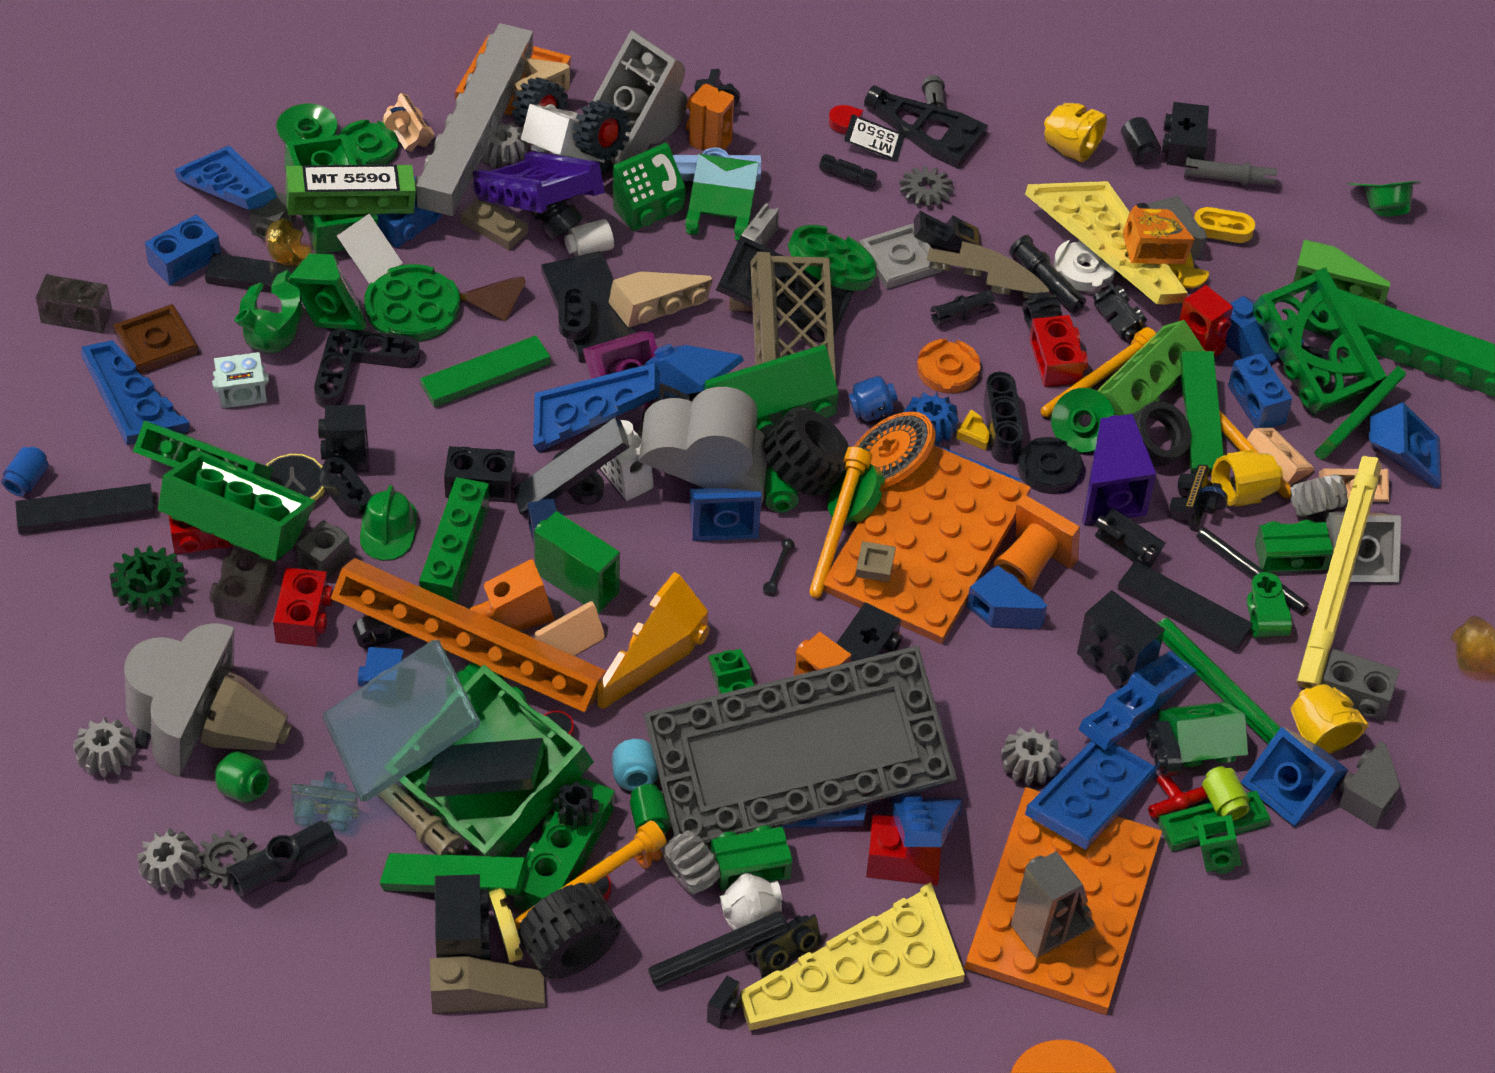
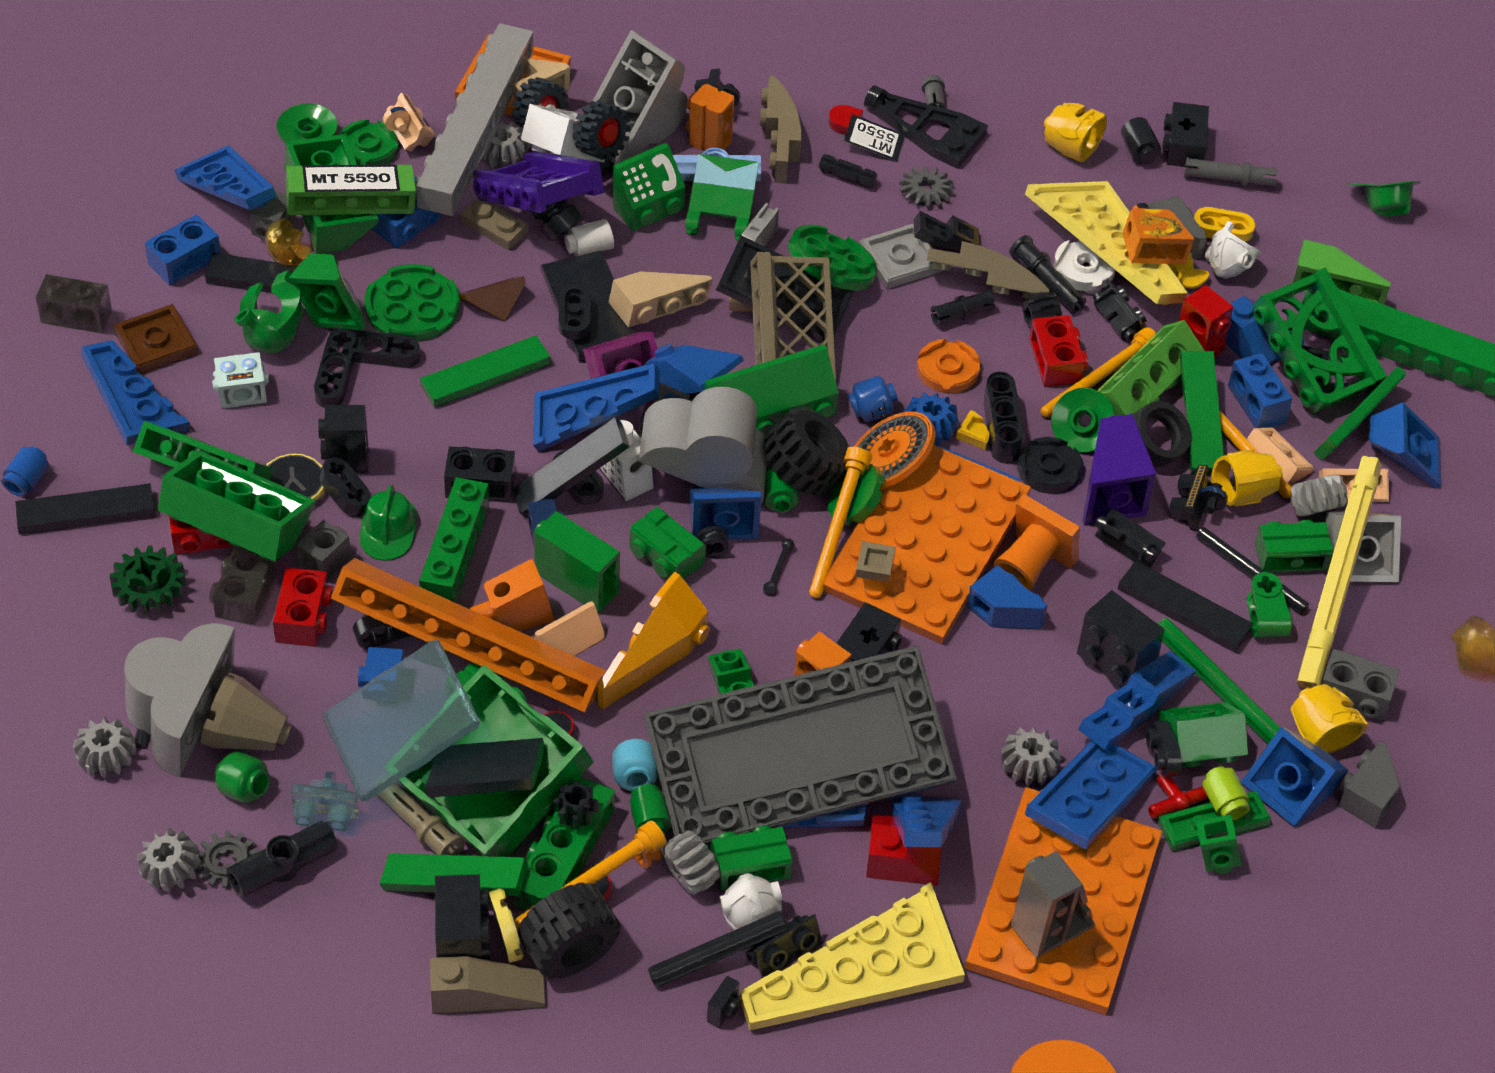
(369, 248): white sticker -> none
(666, 544): none -> green brick
(715, 540): none -> black bush
(781, 127): none -> dark tan slope
(1229, 254): none -> white helmet

